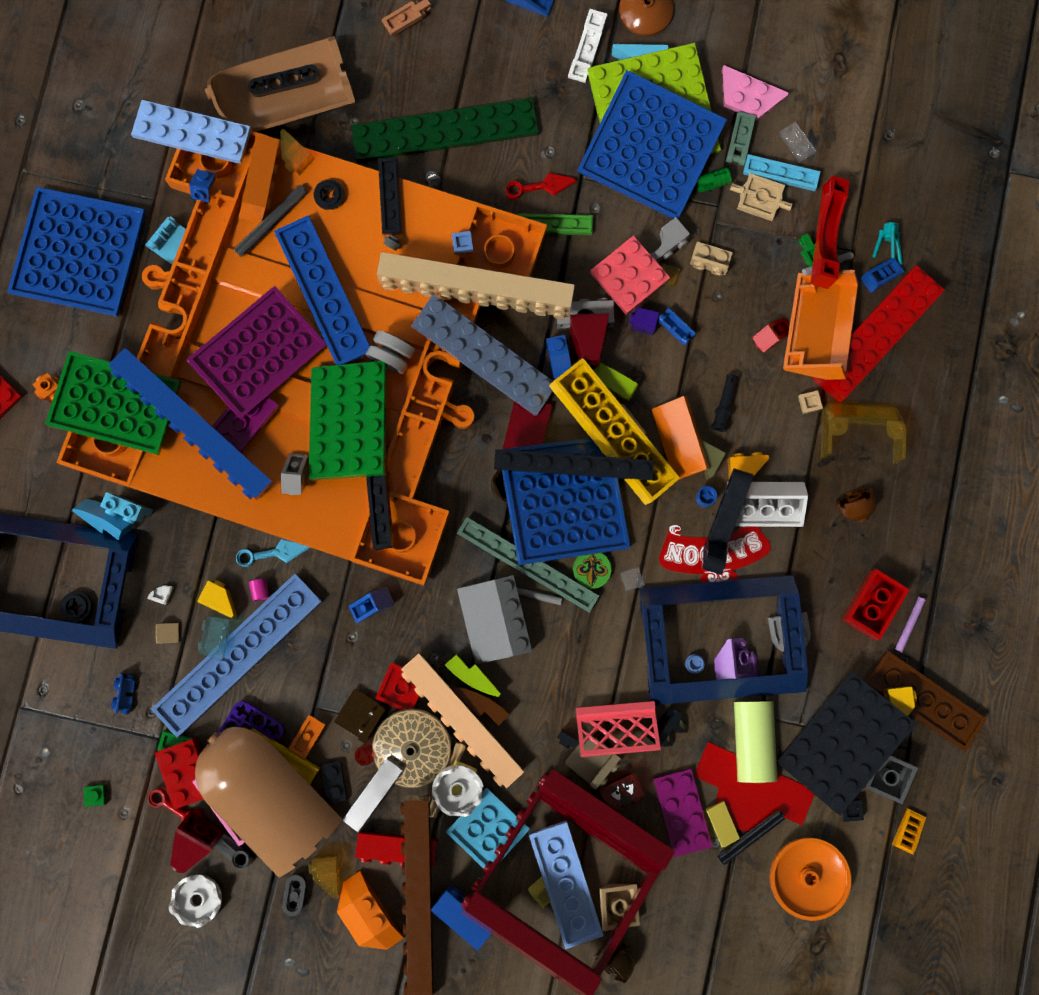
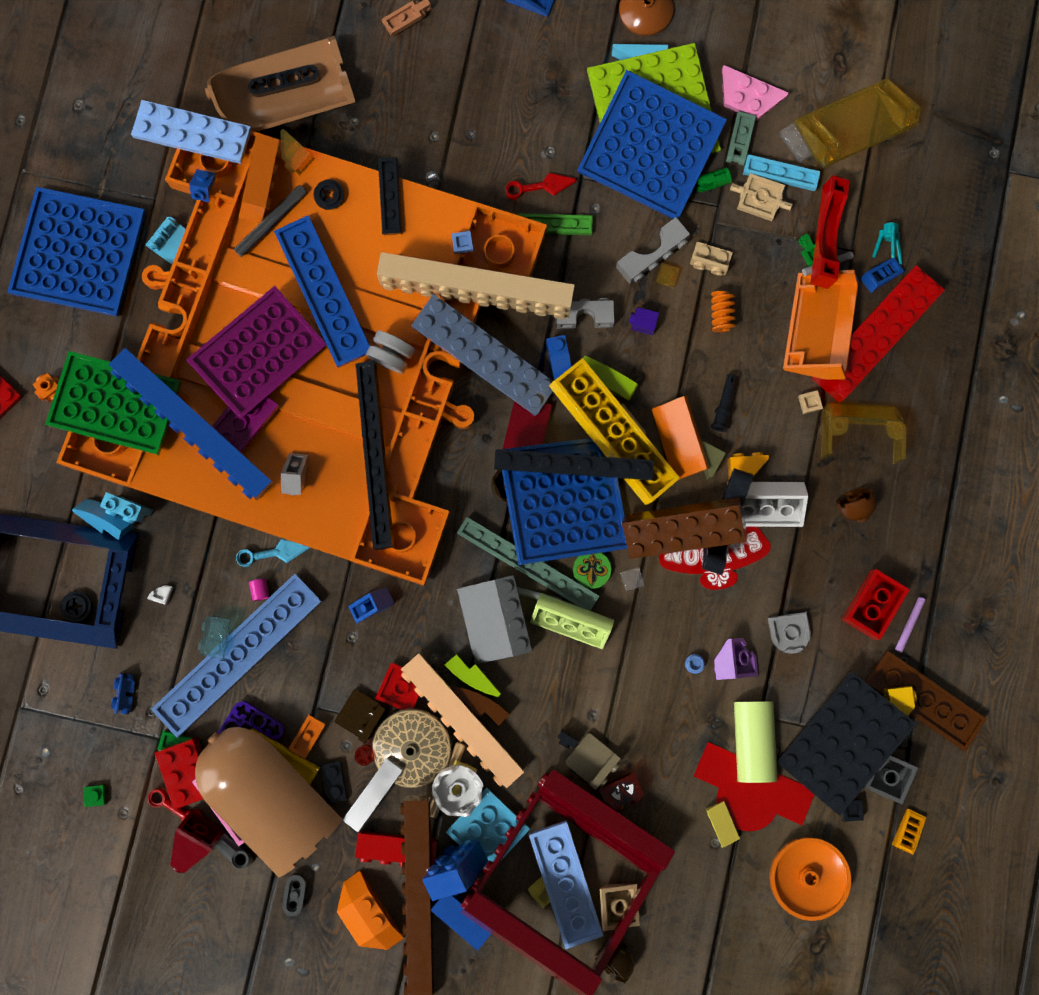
(167, 633): tan slope -> none
(183, 907): white plate -> none
(218, 598): yellow slope -> none
(326, 873): clear yellow slope -> none
(348, 421): green plate -> none
(392, 242): dark grey plate -> none
(444, 130): dark green plate -> none
(455, 870): none -> blue brick
(572, 621): none -> yellowish green brick
(588, 45): white slope -> none
(588, 336): dark red slope -> none
(618, 713): coral fence -> none
(629, 275): coral plate -> none
(669, 722): black tile -> none
(676, 326): blue hinge -> none
(682, 812): magenta plate -> none
(685, 528): none -> reddish brown brick
(706, 496): blue wheel -> none
(722, 311): none -> orange piece
(751, 837): black axle -> none
(772, 334): red slope -> none
(792, 631): dark blue slope -> none
(857, 122): none -> clear yellow slope

